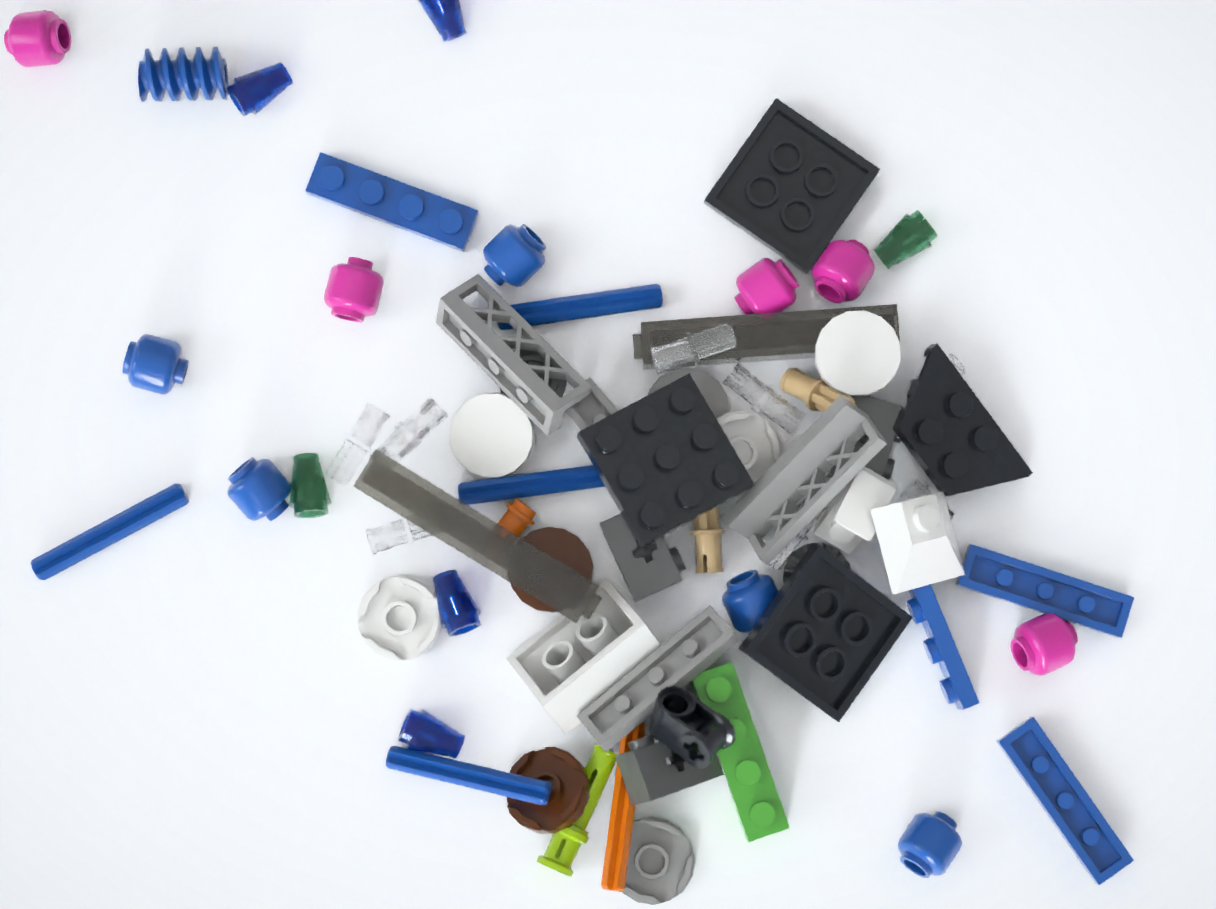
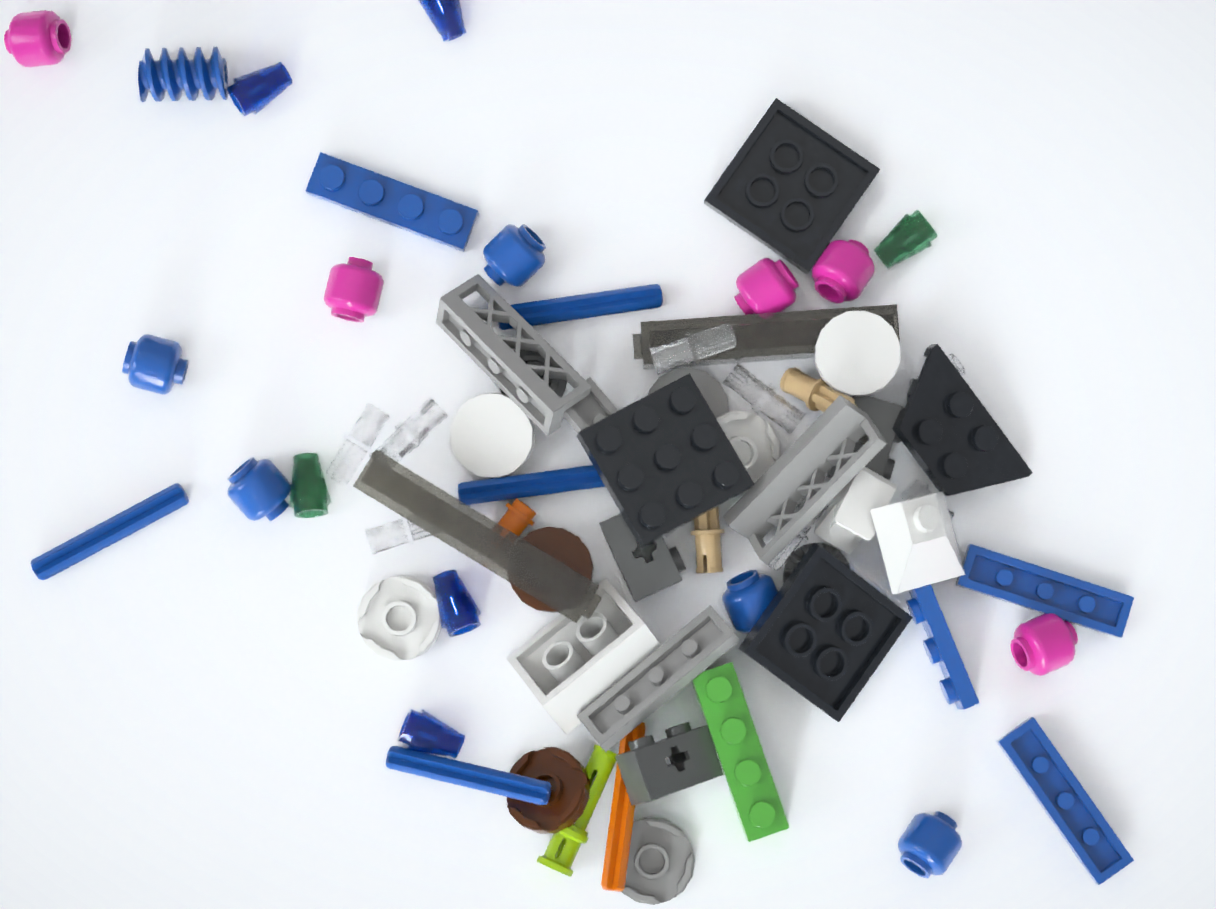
(687, 727): black piece -> none

